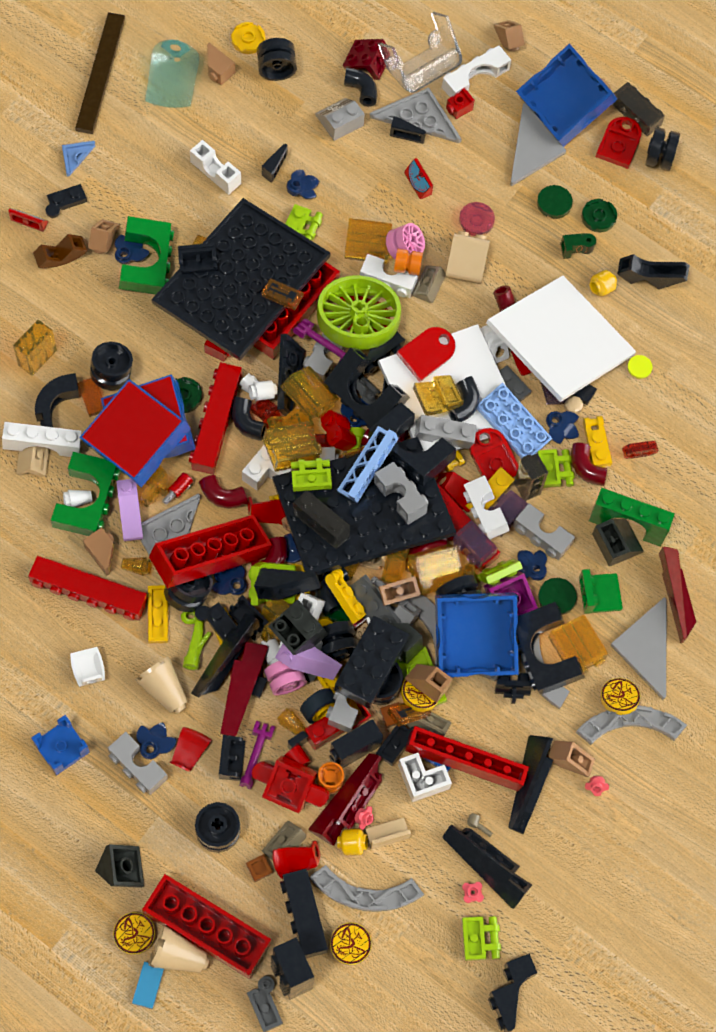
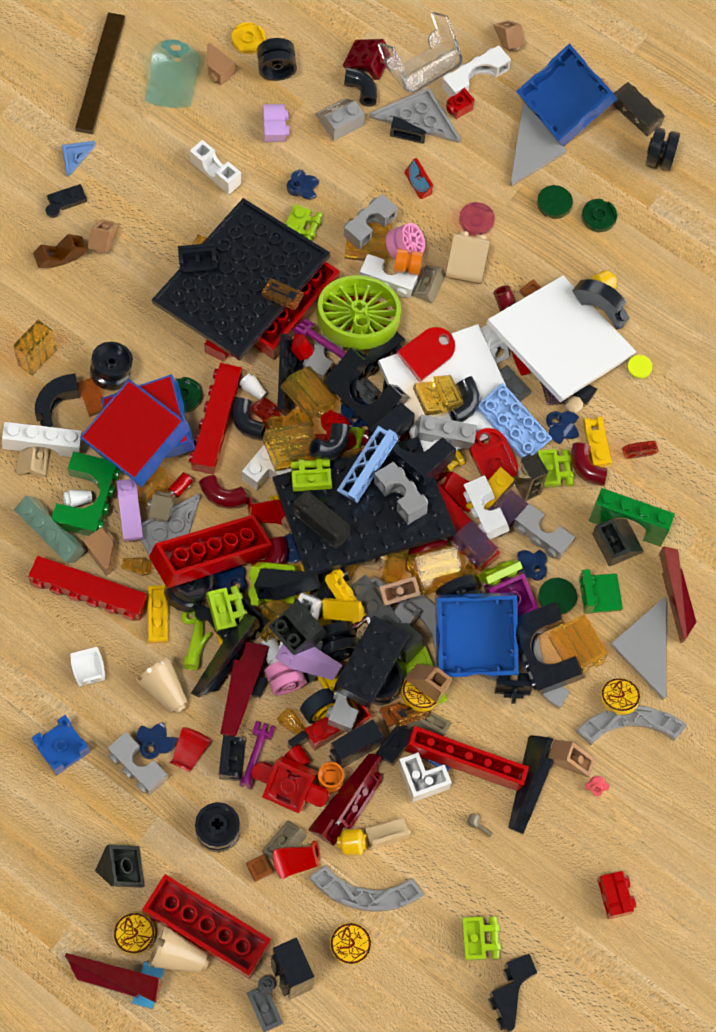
(27, 219): red slope -> none
(37, 517): none -> sand green arch
(115, 978): none -> dark red wedge
(131, 249): dark blue plate -> none
(156, 235): green arch -> none
(161, 506): none -> dark tan brick
(221, 607): none -> lime plate
(262, 390): white brick -> none
(274, 123): none -> lavender brick
(274, 163): black slope -> none
(302, 347): none -> red brick
(304, 913): black brick -> none
(333, 445): none -> black cylinder
(342, 609): none -> yellow tile
(364, 817): coral plate -> none
(379, 210): none -> light grey arch
(468, 896): coral plate -> none
(489, 864): black wedge -> none
(529, 288): none -> dark orange tile
(577, 243): dark green leg -> none
(605, 297): none -> black arch
(616, 894): none -> red brick
(619, 143): red tile -> none
(656, 273): black arch -> none

